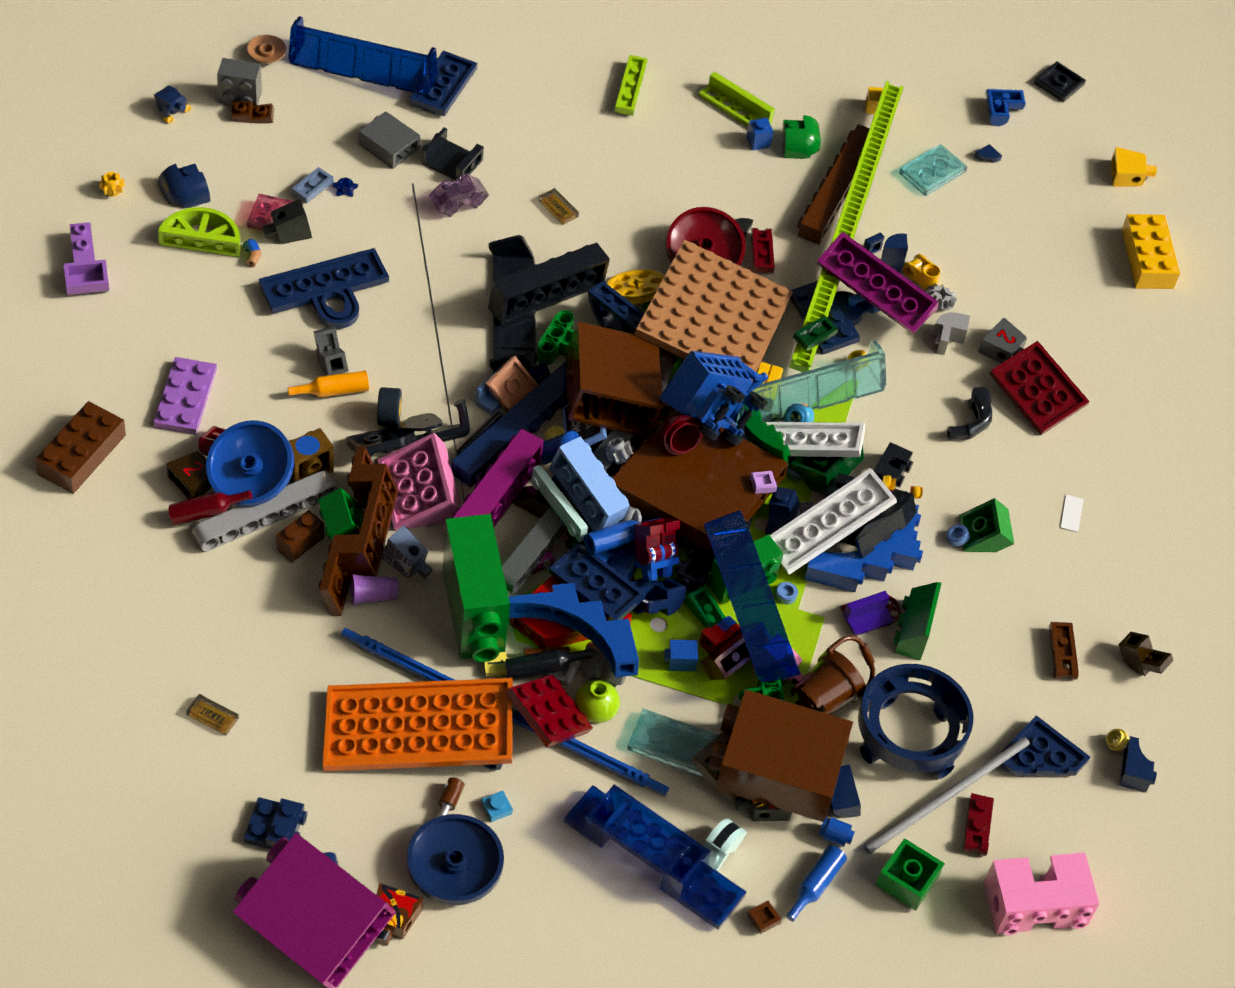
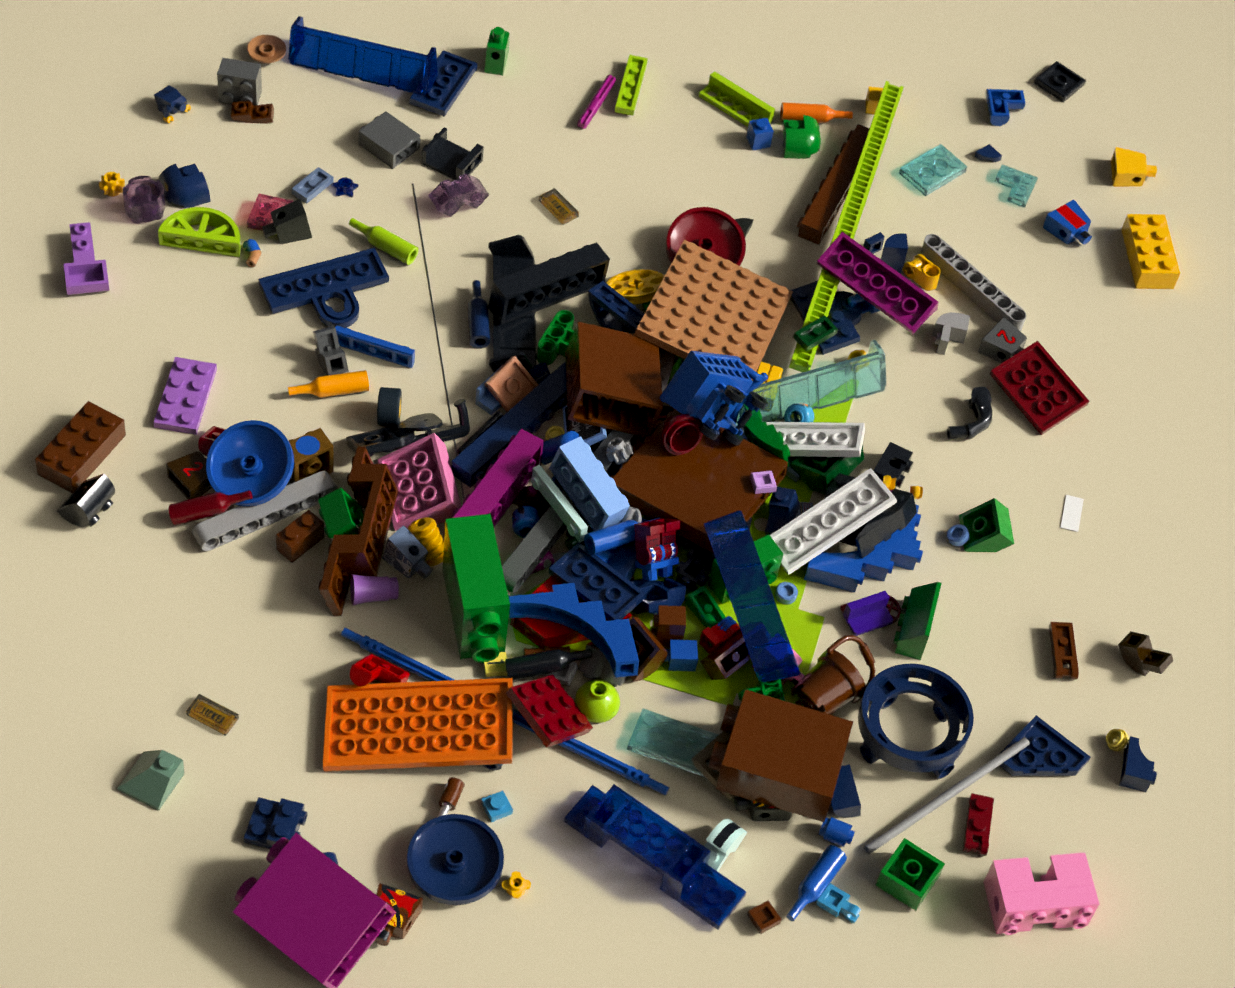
(87, 501): none -> black brick
(144, 199): none -> clear purple brick
(153, 778): none -> sand green slope
(375, 347): none -> blue plate
(376, 669): none -> red brick
(387, 242): none -> lime piece
(429, 536): none -> yellow piece
(478, 319): none -> dark blue piece
(497, 42): none -> green torso
(516, 891): none -> yellow plate
(524, 519): none -> blue head
(596, 102): none -> magenta axle
(649, 650): none -> reddish brown brick
(669, 624): none -> reddish brown brick
(762, 250): dark red plate -> none
(820, 112): none -> orange piece
(836, 901): none -> dark azure plate
(948, 297): light grey gear -> none
(972, 282): none -> light grey beam
(1020, 182): none -> clear light blue plate
(1069, 223): none -> blue torso

